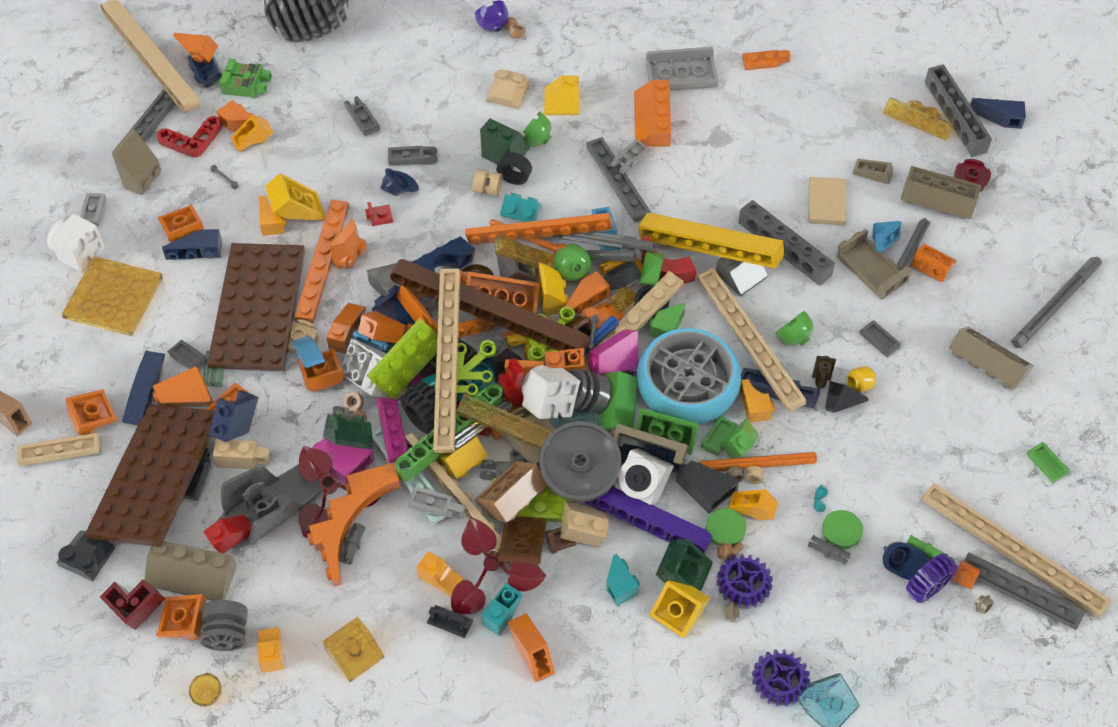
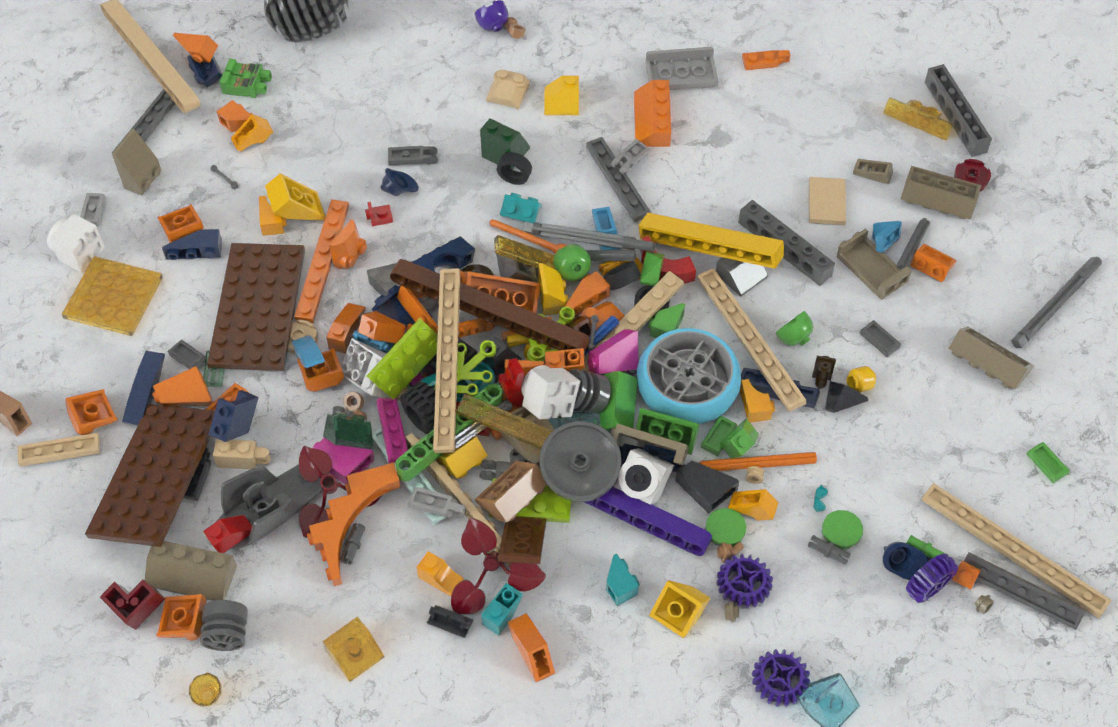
(85, 555): black slope -> none
(195, 141): red beam -> none
(270, 650): light orange arch -> none
(362, 116): dark grey hinge -> none
(481, 180): tan wheel -> none
(538, 131): bright green cylinder -> none
(540, 228): orange plate -> none
(556, 543): reddish brown tile -> none
(584, 524): tan slope -> none
(622, 299): clear yellow hinge -> none
(684, 564): clear green slope -> none
(736, 472): dark tan plate -> none
(1002, 112): dark blue slope -> none

